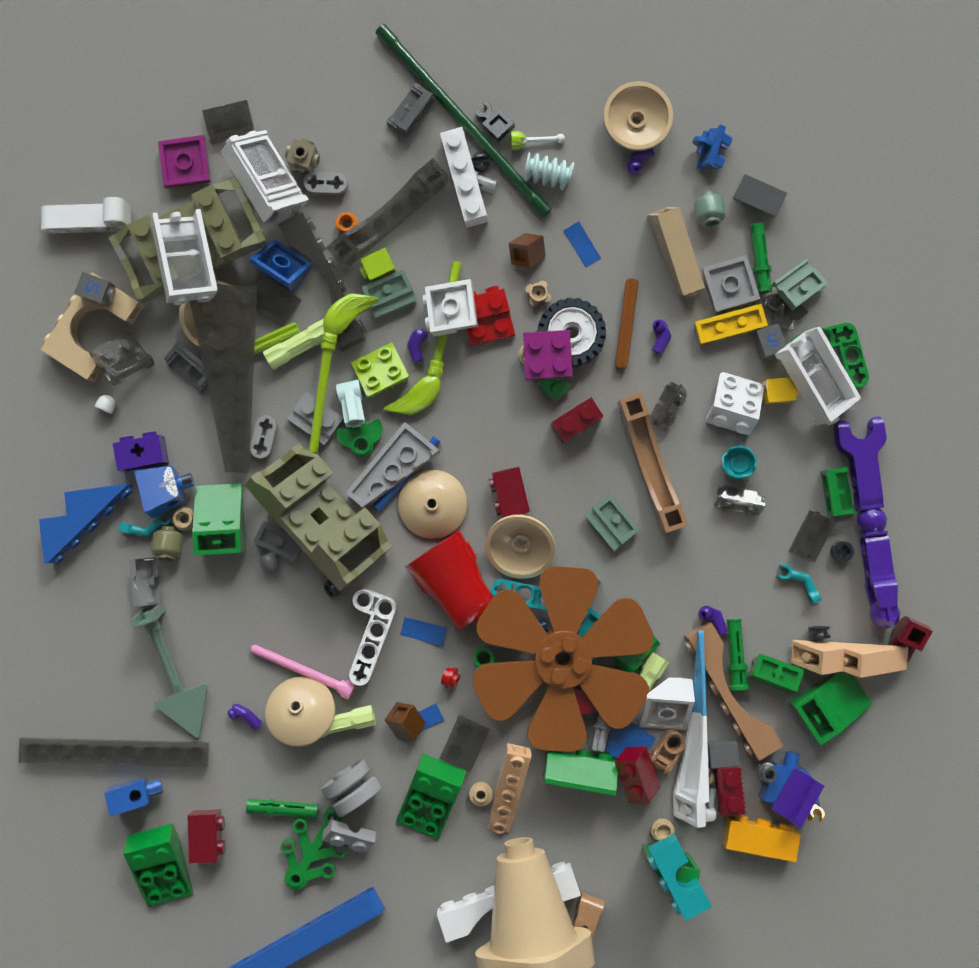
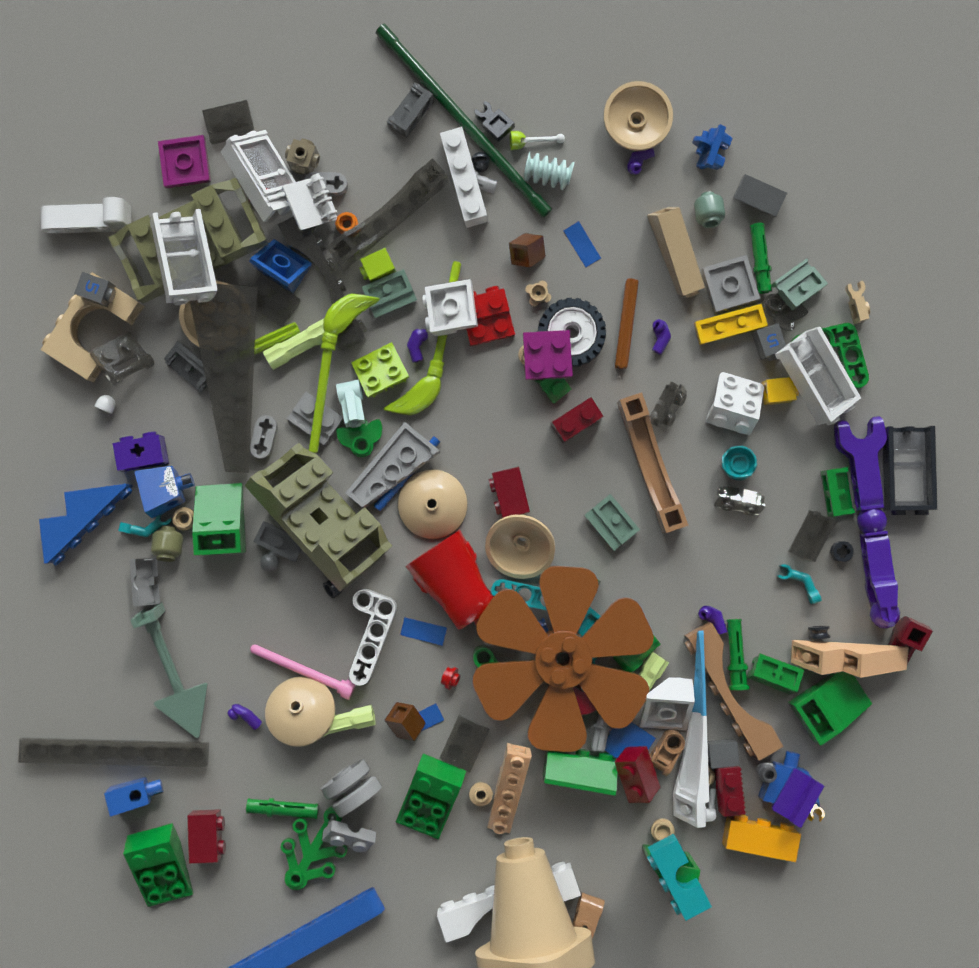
(310, 202): none -> white hinge
(858, 307): none -> tan plate
(910, 470): none -> door

